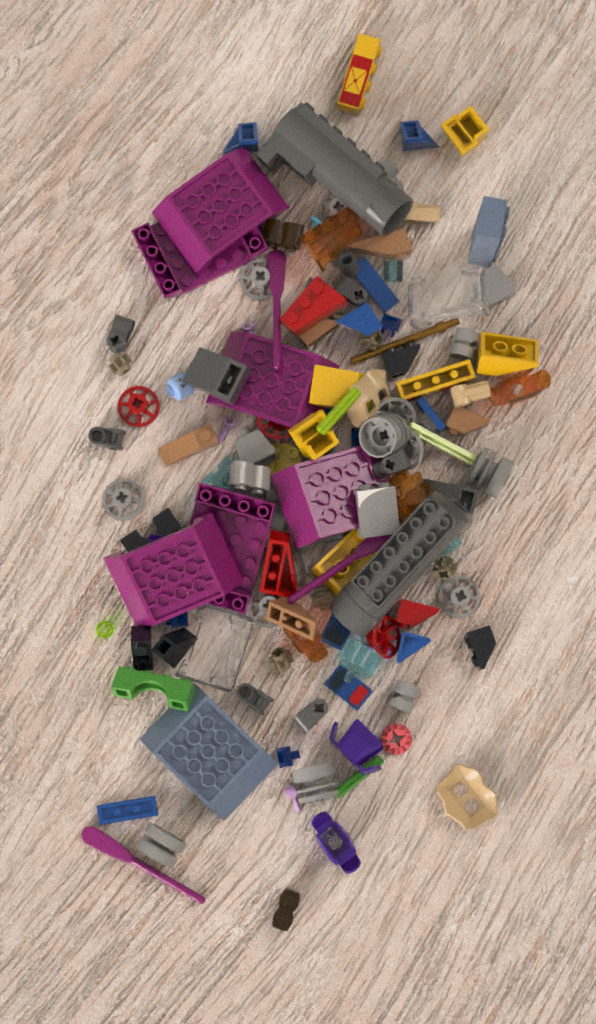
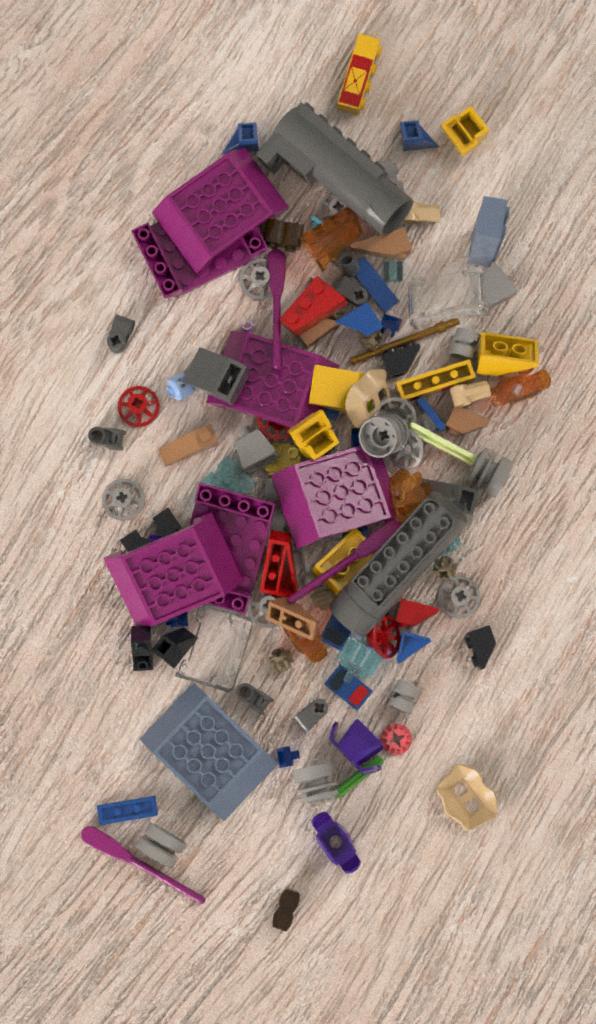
(102, 635): clear neon green bush -> none
(120, 363): dark tan gear -> none
(131, 682): bright green arch -> none
(226, 427): lavender hand -> none
(249, 477): light grey brick -> none
(291, 792): lavender hand -> none
(331, 838): clear tile -> none
(338, 411): lime axle -> none
(376, 510): light grey panel -> none
(392, 464): dark grey piece -> none

